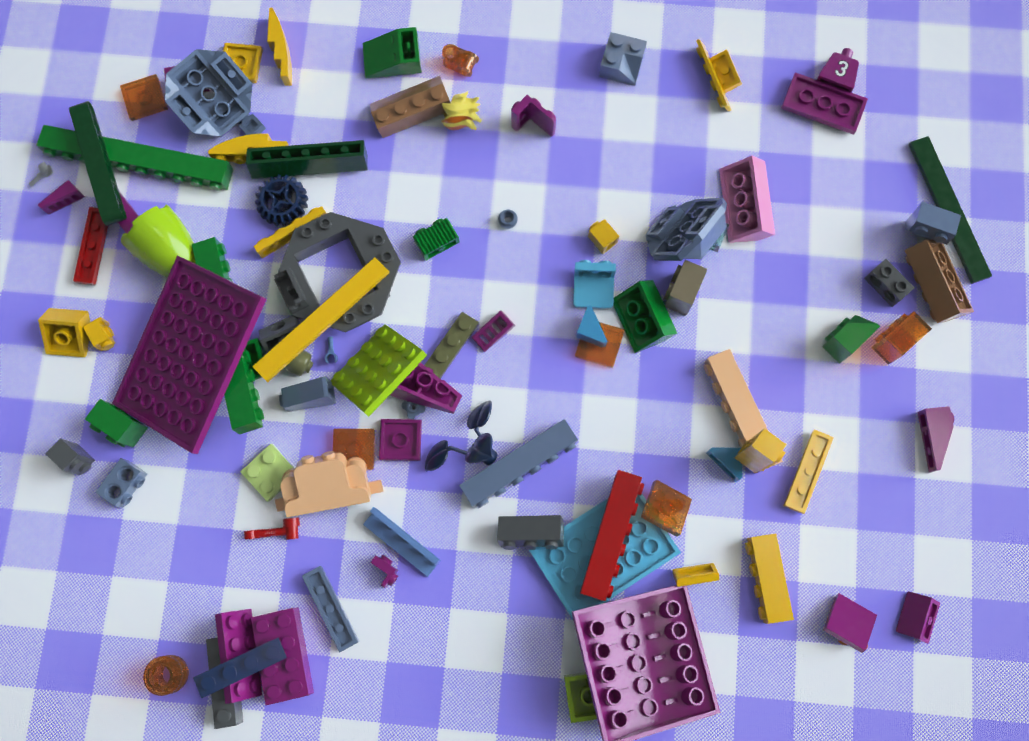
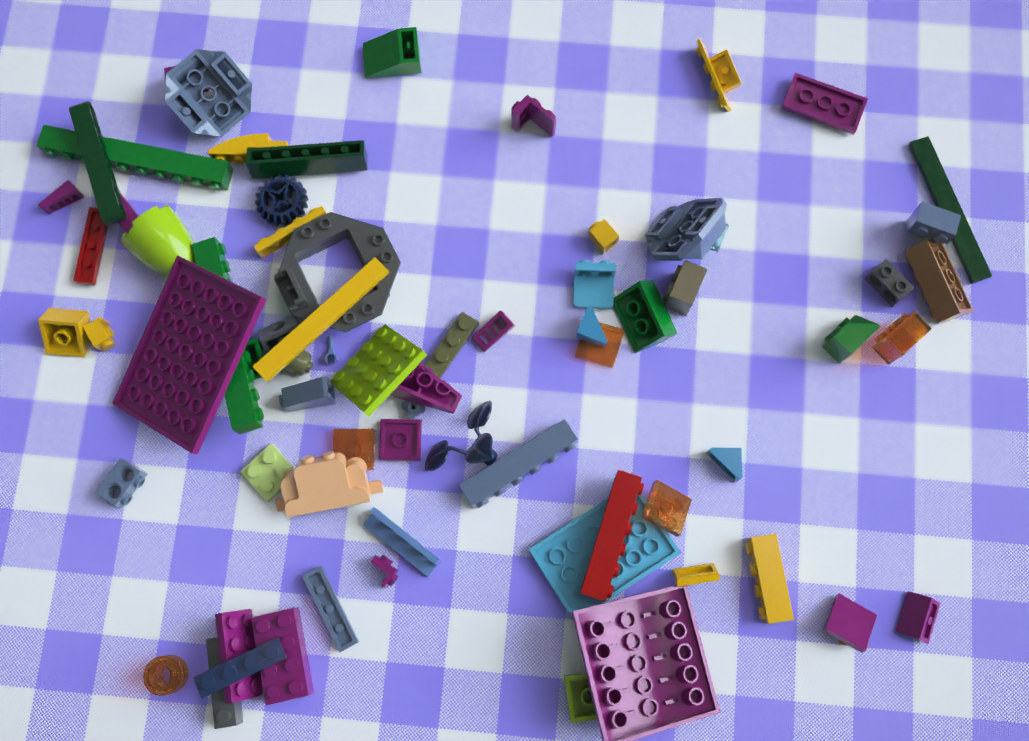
(45, 171): light grey hand -> none
(70, 457): dark grey brick -> none
(116, 423): green slope -> none
(143, 97): clear orange tile -> none
(246, 58): yellow tile -> none
(251, 125): sand blue plate -> none
(279, 45): yellow slope -> none
(289, 528): red brick -> none
(409, 107): medium nougat slope -> none
(436, 238): green brick -> none
(461, 112): light yellow hair -> none
(462, 62): clear orange piece -> none
(507, 213): sand blue plate -> none
(530, 532): dark grey brick -> none
(622, 58): sand blue slope -> none
(735, 396): light nougat brick -> none
(747, 200): bright pink slope -> none
(761, 451): yellow brick -> none
(808, 471): yellow plate -> none
(840, 70): magenta torso -> none
(936, 431): magenta slope -> none

